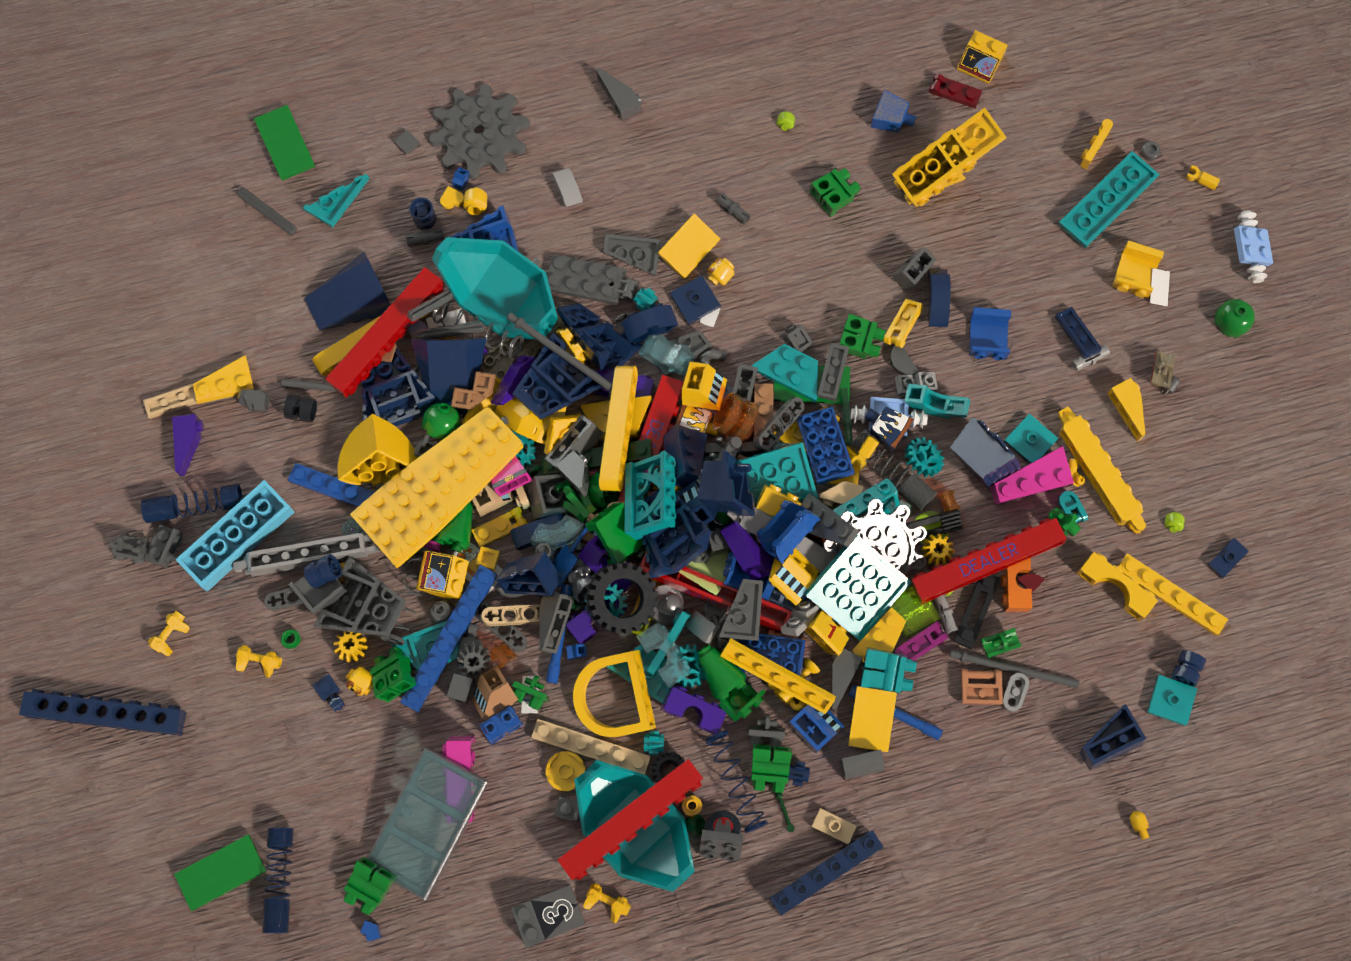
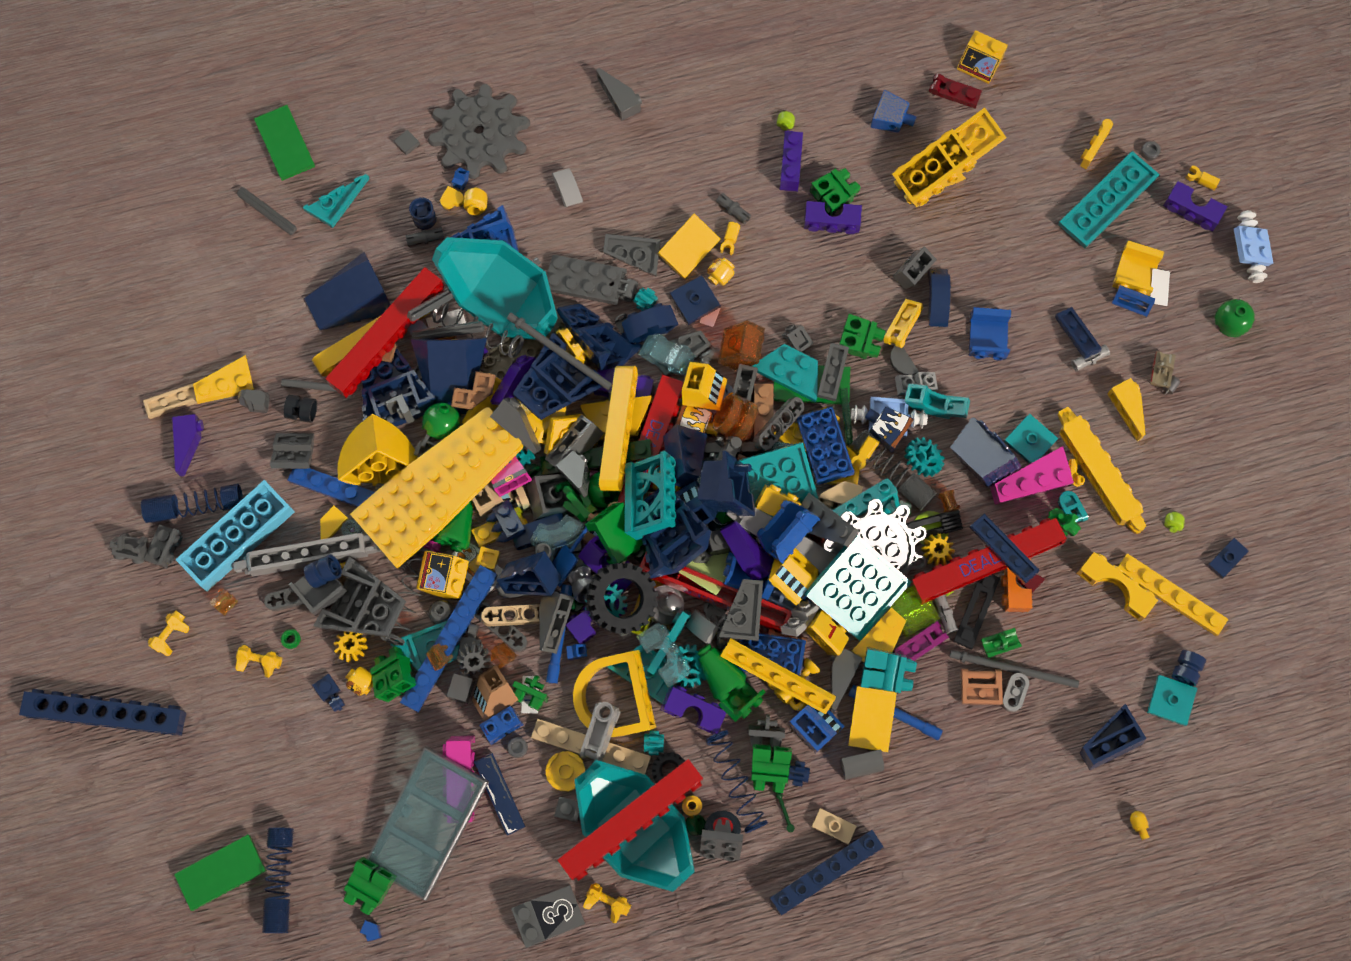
(223, 601): none -> clear orange tile
(292, 450): none -> dark grey slope
(331, 522): none -> yellow tile
(399, 405): none -> dark grey bracket
(437, 656): none -> clear orange tile
(500, 794): none -> dark blue tile
(506, 521): none -> dark blue plate
(515, 421): none -> dark grey slope
(517, 747): none -> flat silver tile
(599, 731): none -> light grey piece
(730, 237): none -> yellow bar
(741, 345): none -> clear orange brick
(791, 161): none -> dark purple arch
(817, 218): none -> dark purple arch
(1004, 549): none -> dark blue tile
(1134, 298): none -> blue tile
(1206, 216): none -> dark purple arch

